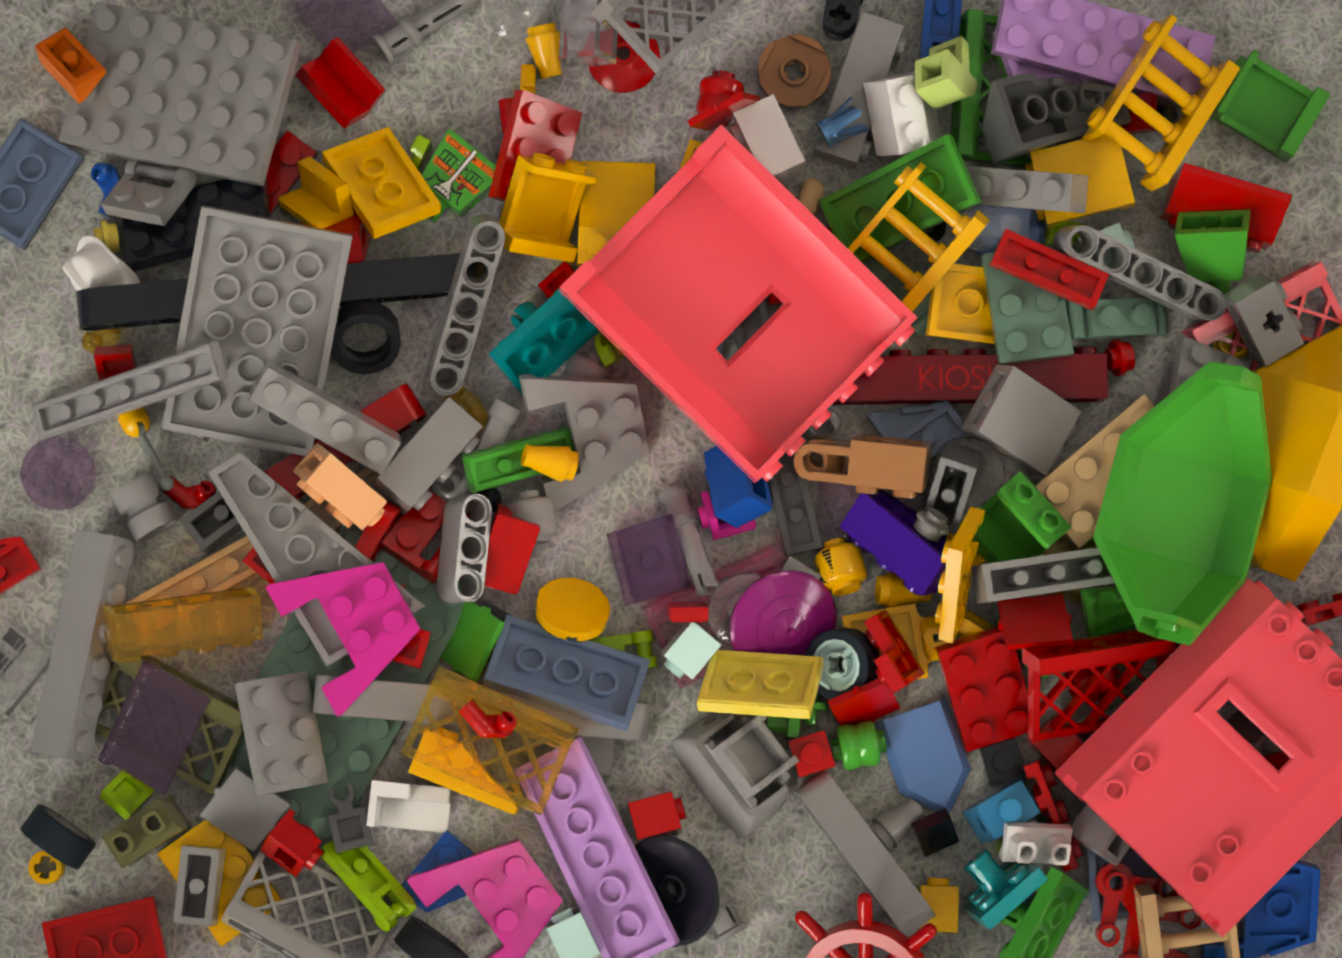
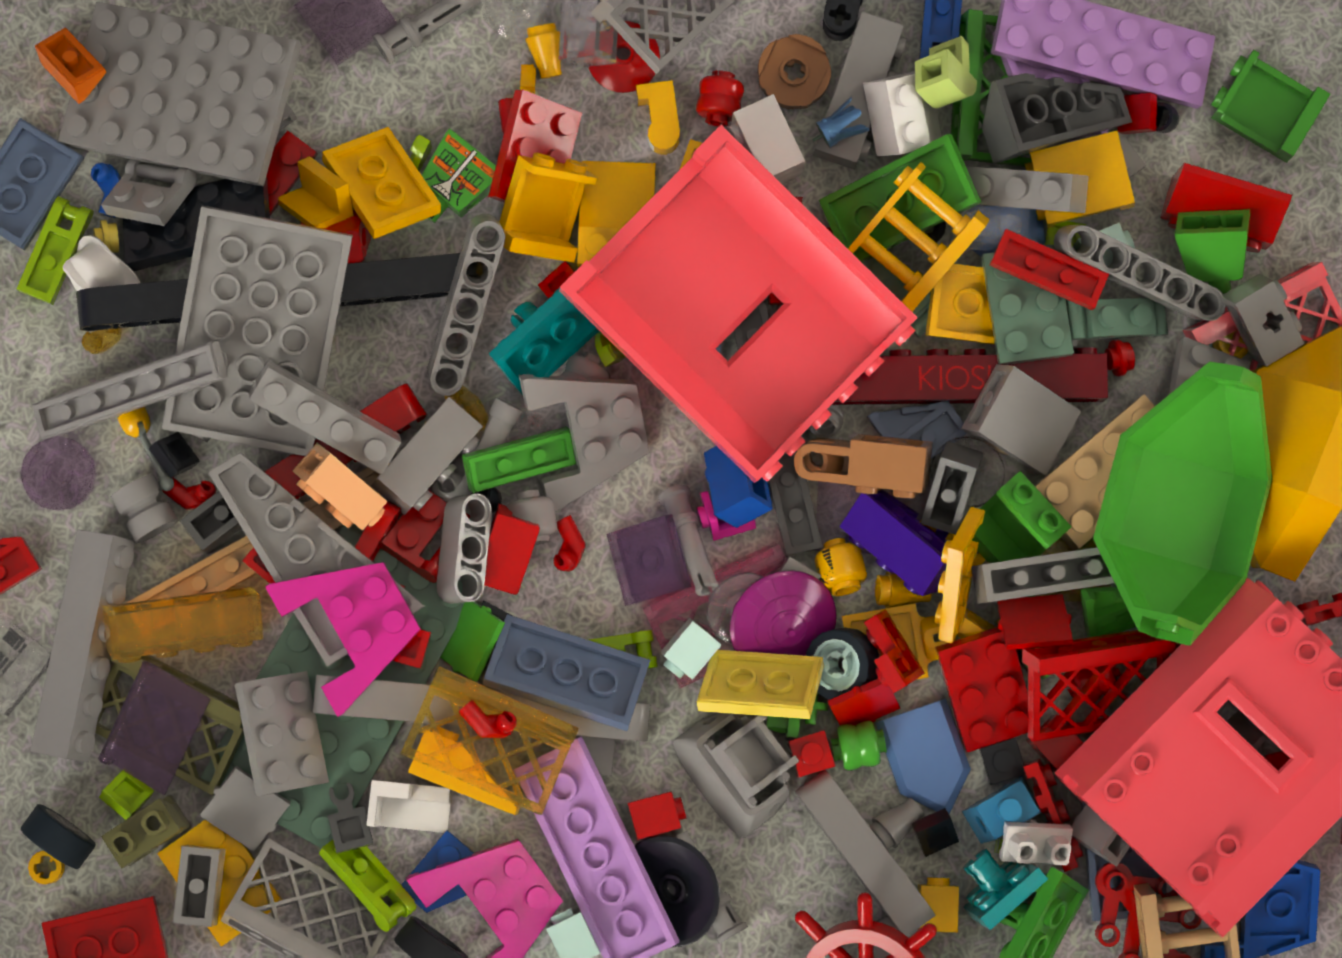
(54, 246): none -> lime plate
(114, 360): red plate -> none
(174, 454): none -> black tile
(292, 845): red brick -> none
(341, 83): red panel -> none
(371, 361): black tyre -> none
(552, 461): yellow cone -> none
(572, 546): none -> red arm
(572, 609): yellow tile -> none
(664, 126): none -> yellow leg
(687, 611): red tile -> none
(722, 112): red piece -> none
(810, 194): tan arm -> none
(931, 524): light grey plate -> none
(1196, 107): yellow fence -> none

